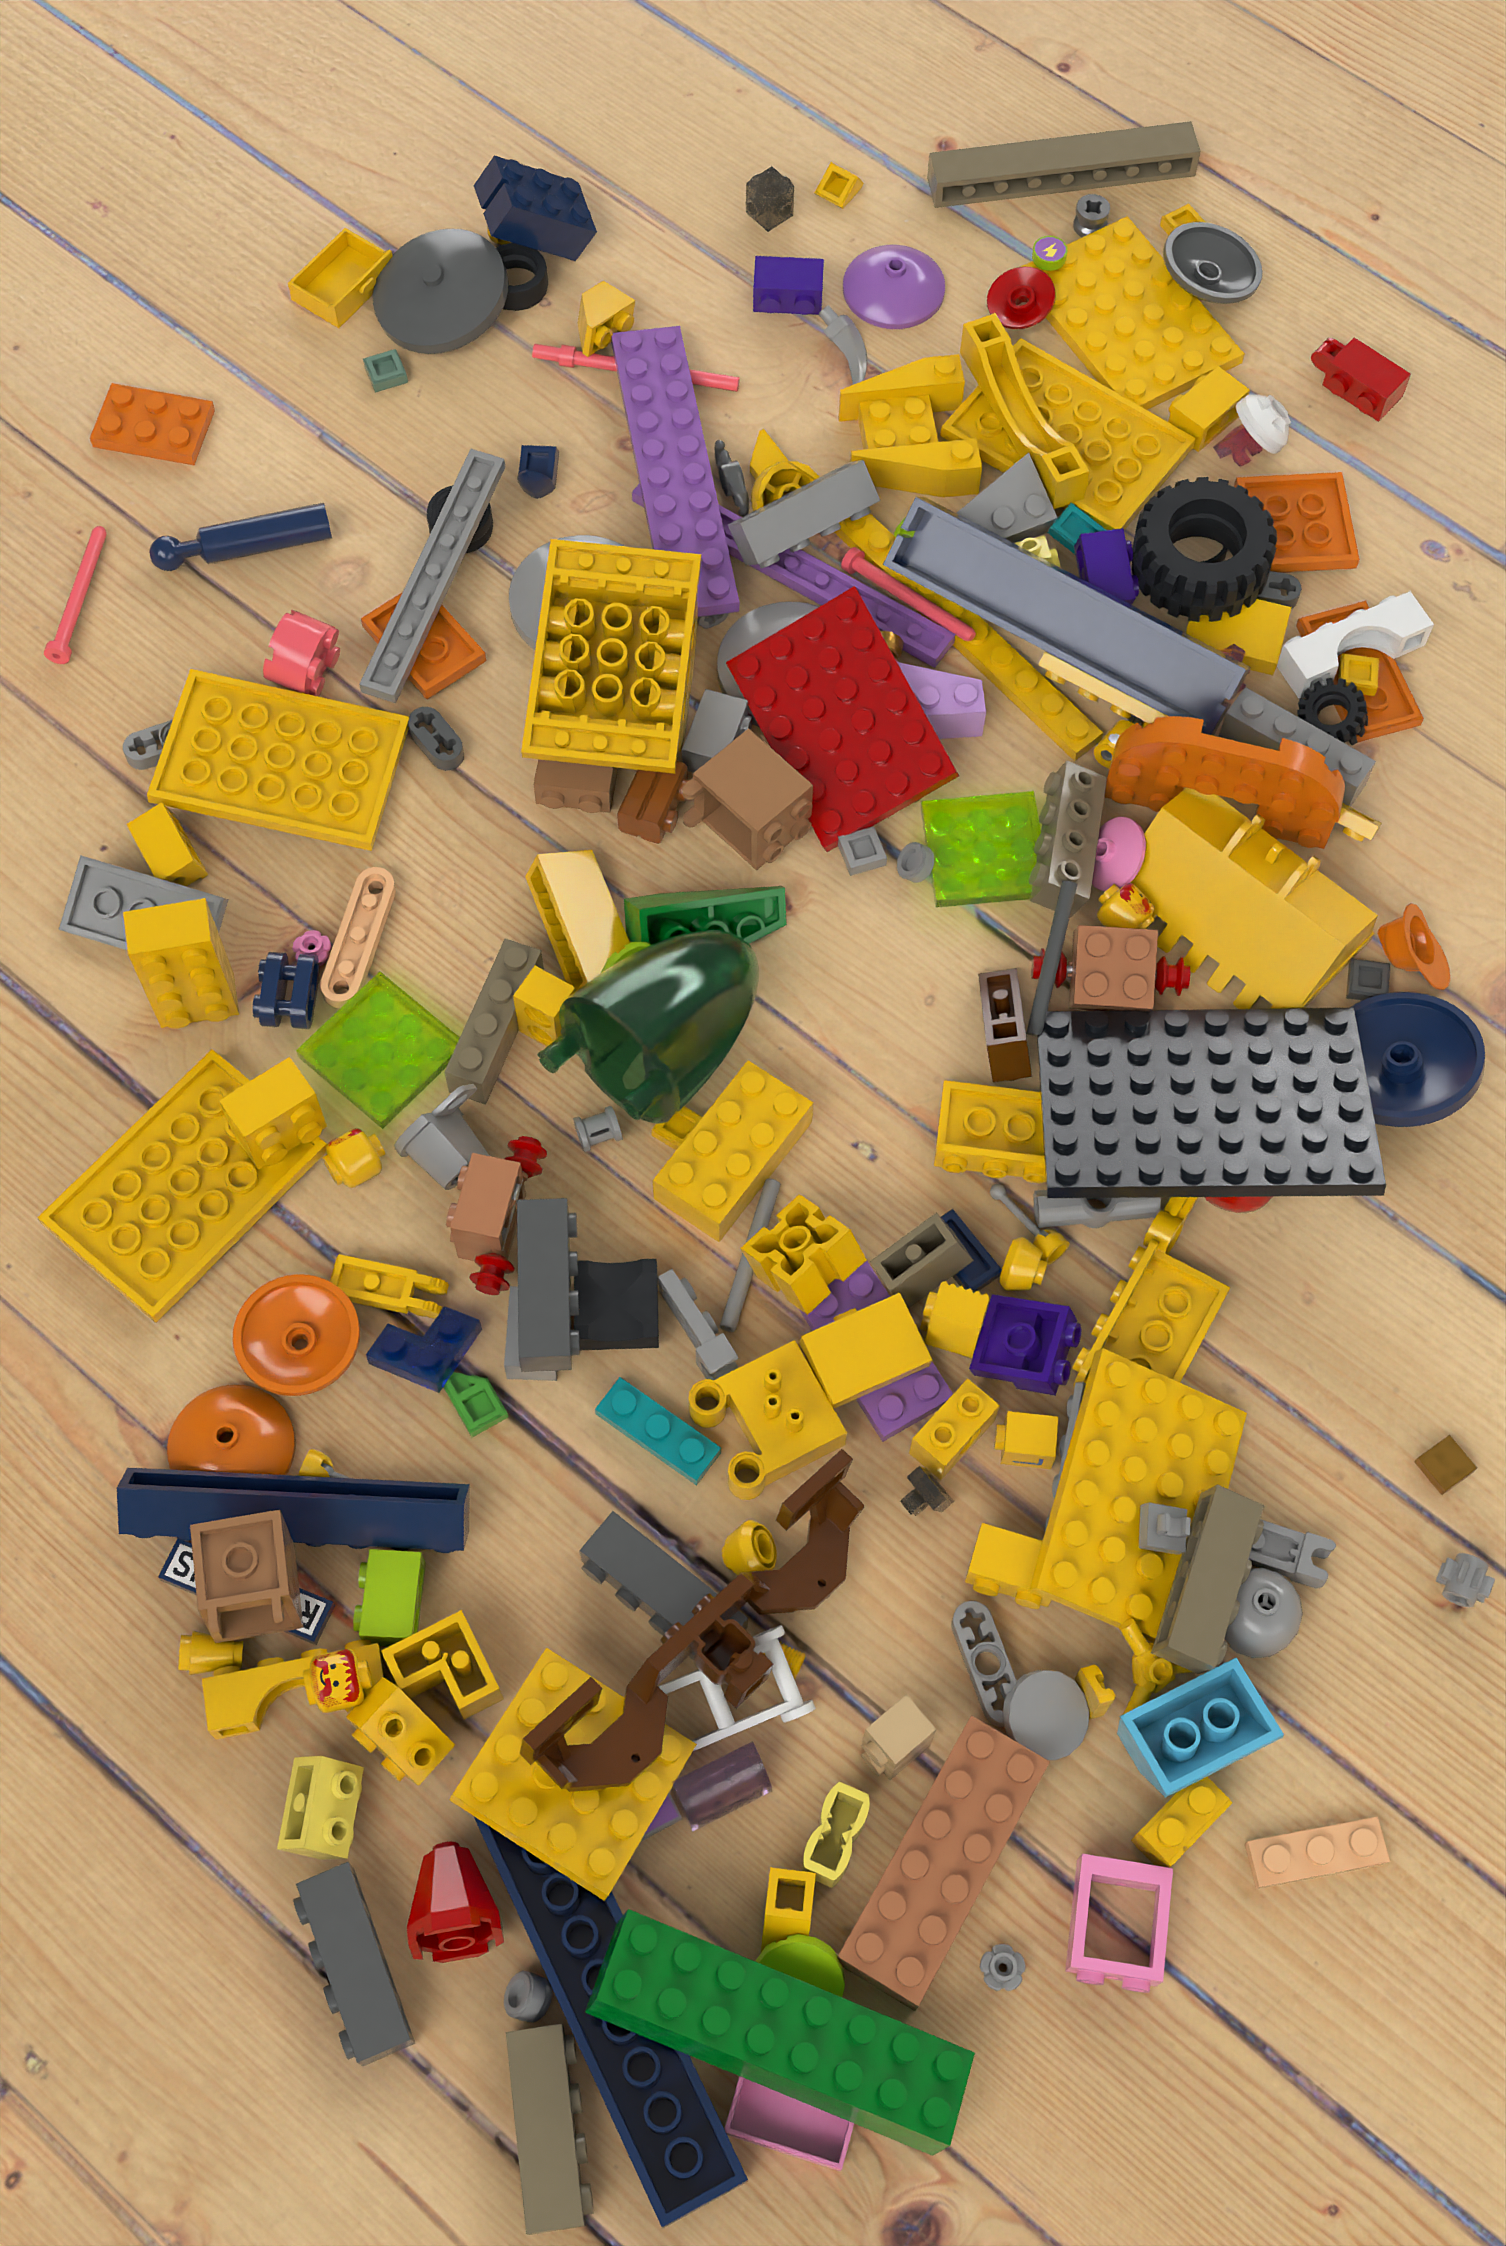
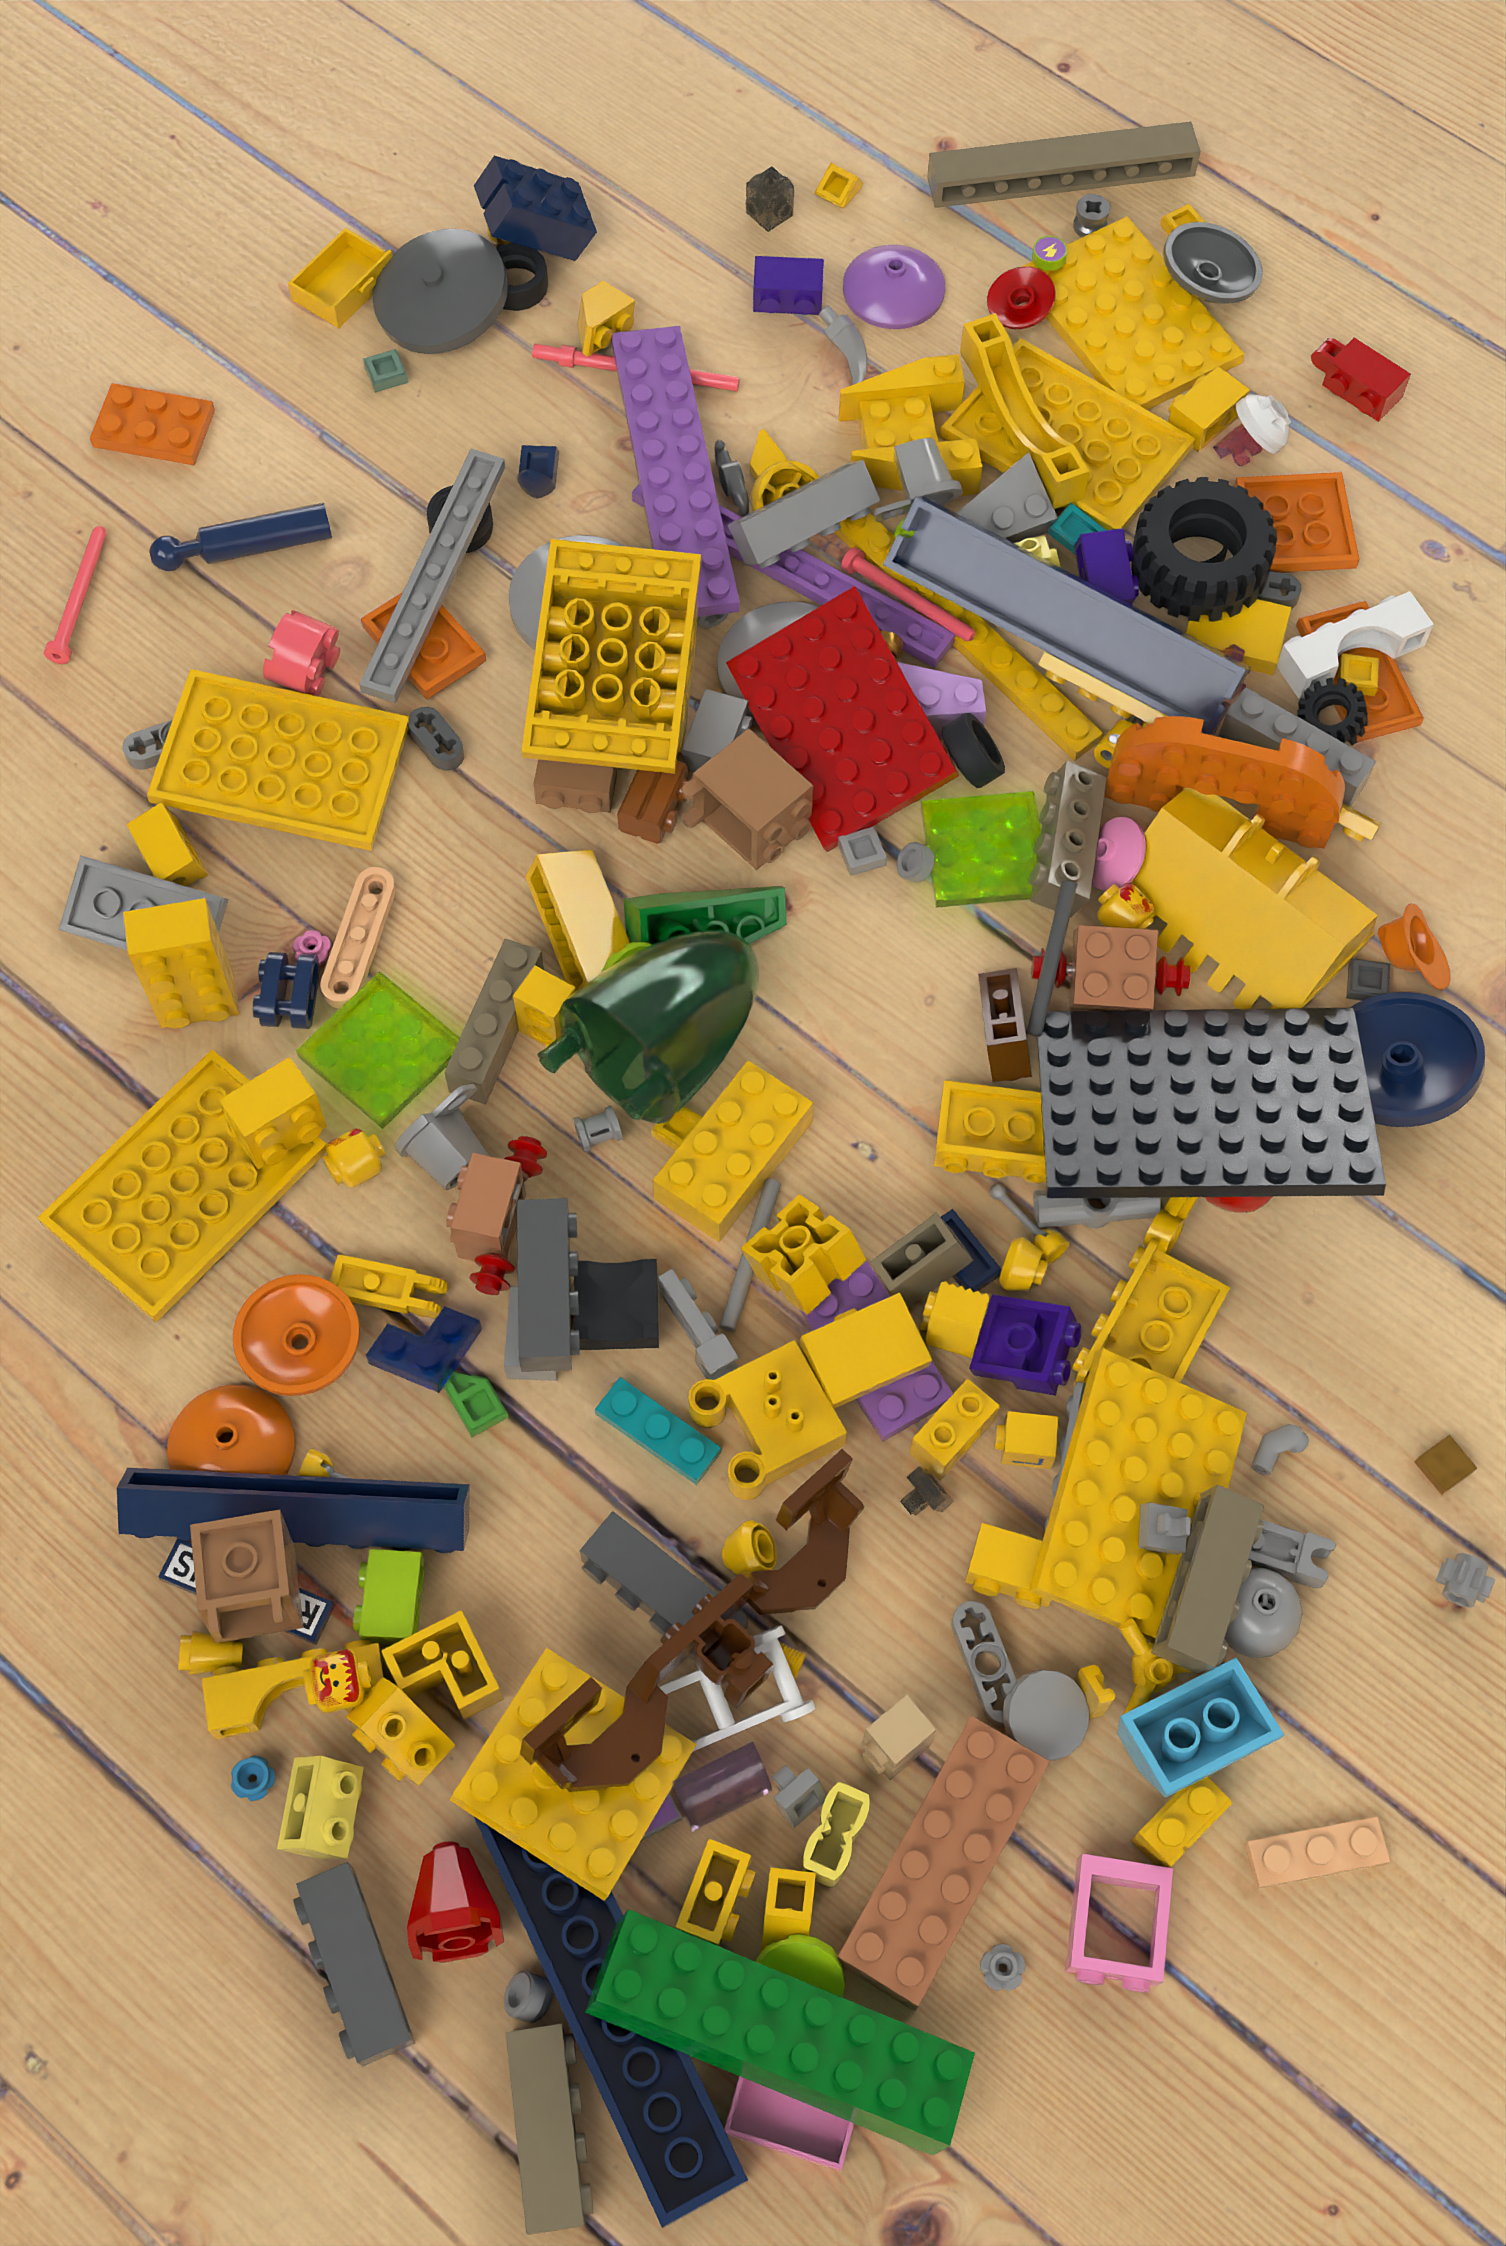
(252, 1766): none -> dark azure plate
(714, 1893): none -> yellow brick
(798, 1795): none -> light grey tile
(921, 475): none -> light grey container
(973, 750): none -> black tyre
(1277, 1441): none -> light grey arm

